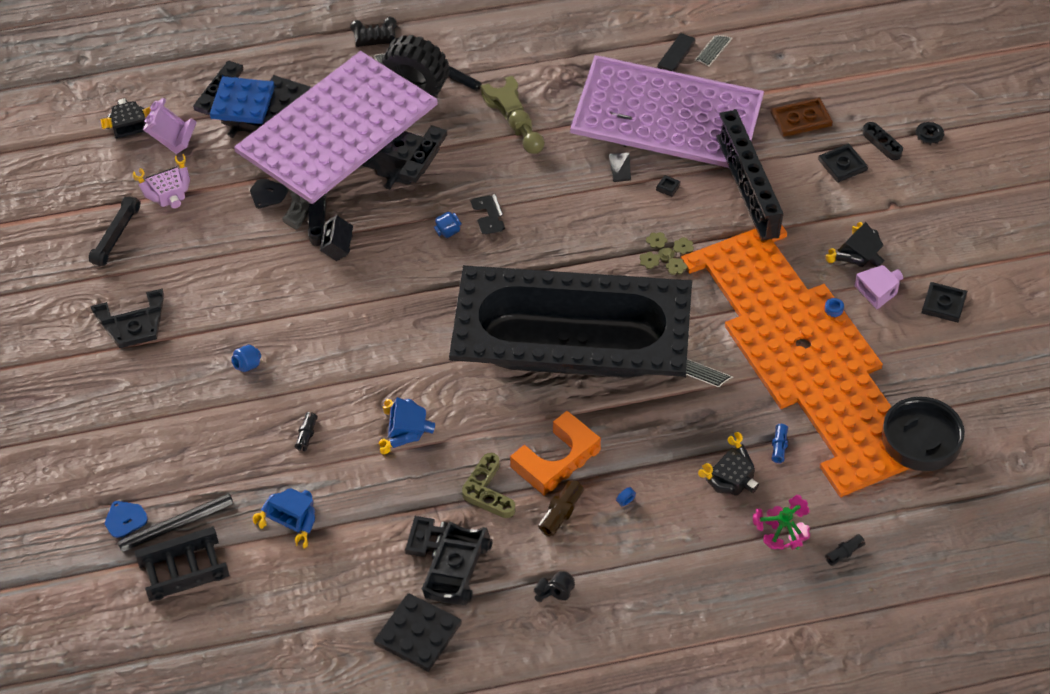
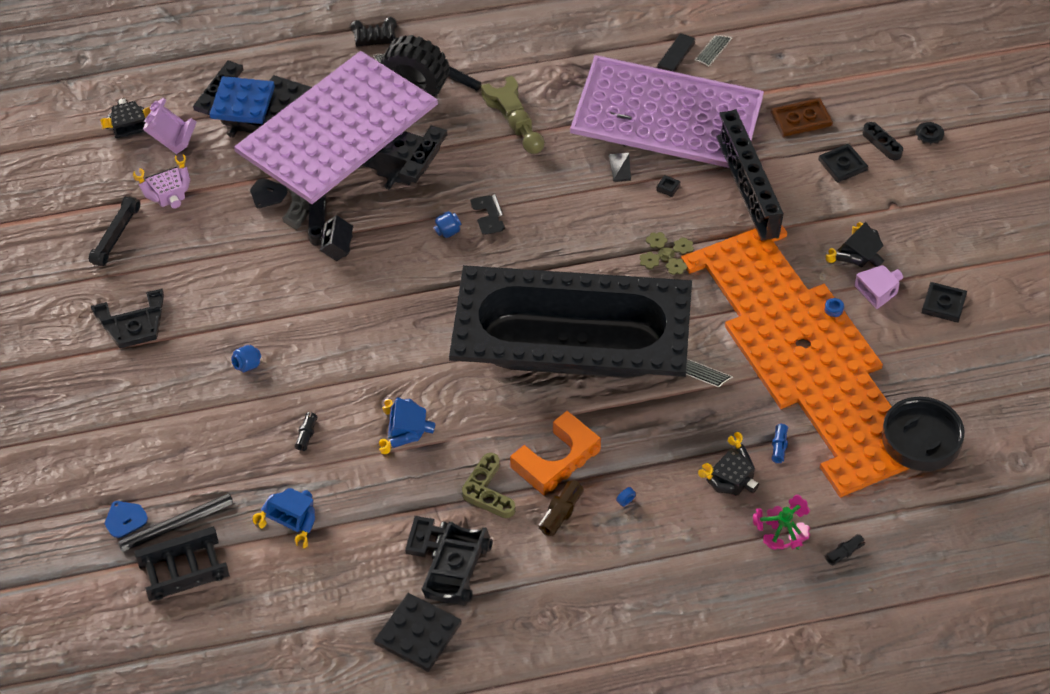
(558, 587): black piece -> none

